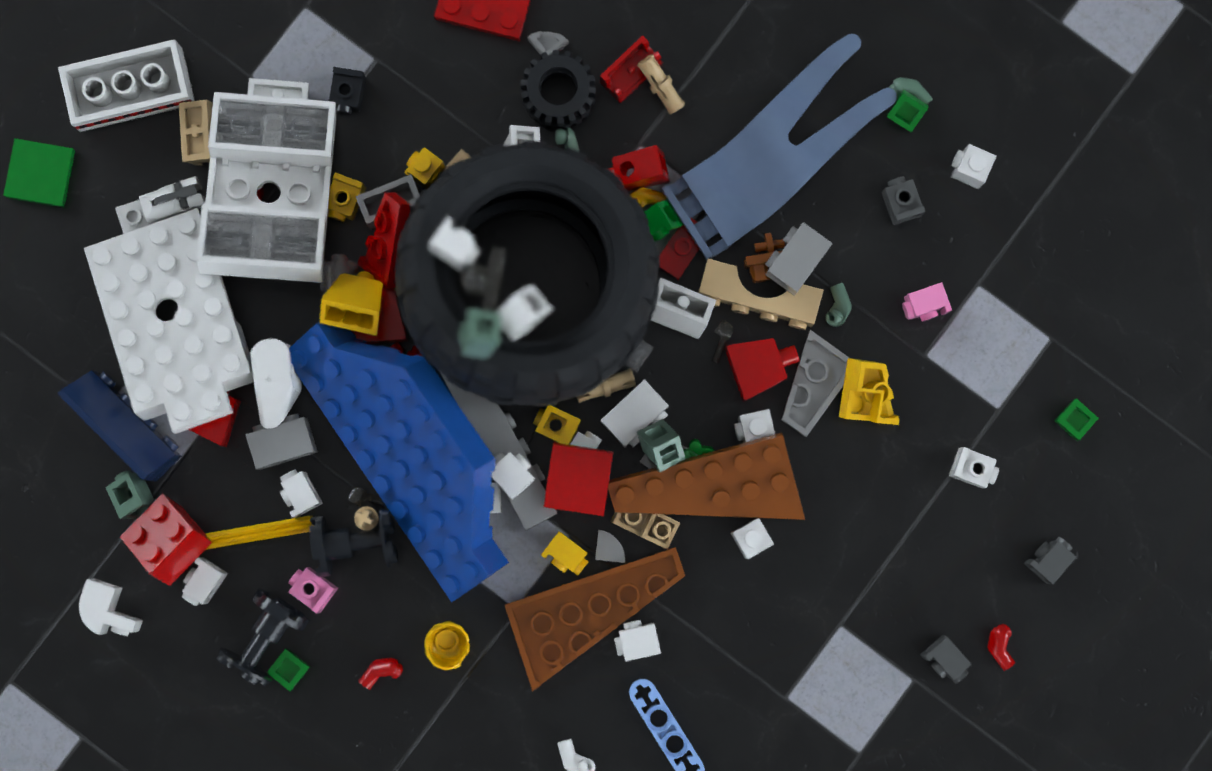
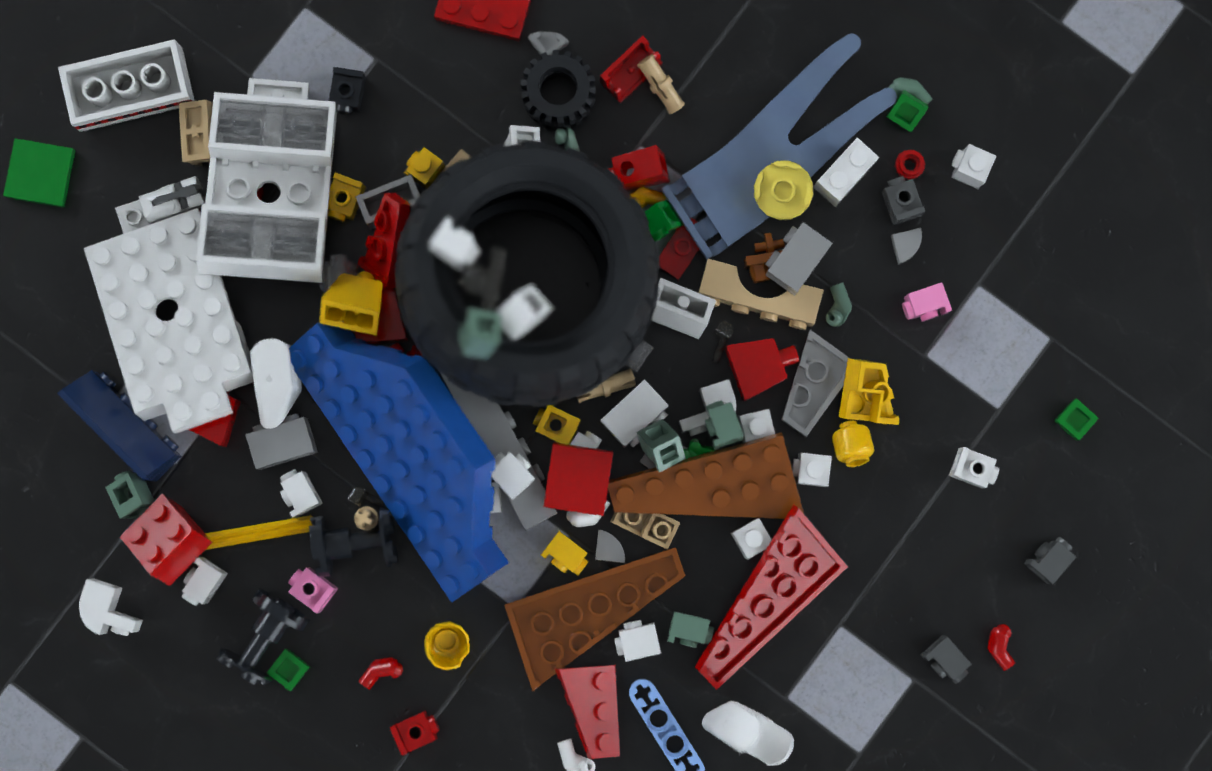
(403, 737): none -> red brick
(582, 519): none -> white arm
(593, 701): none -> wing
(690, 629): none -> sand green brick
(709, 394): none -> white brick
(723, 424): none -> sand green brick
(749, 732): none -> white animal
(781, 585): none -> wing
(783, 190): none -> light yellow tile
(812, 469): none -> white brick
(846, 172): none -> white brick
(853, 444): none -> yellow head
(906, 244): none -> light grey tile
(913, 156): none -> red plate

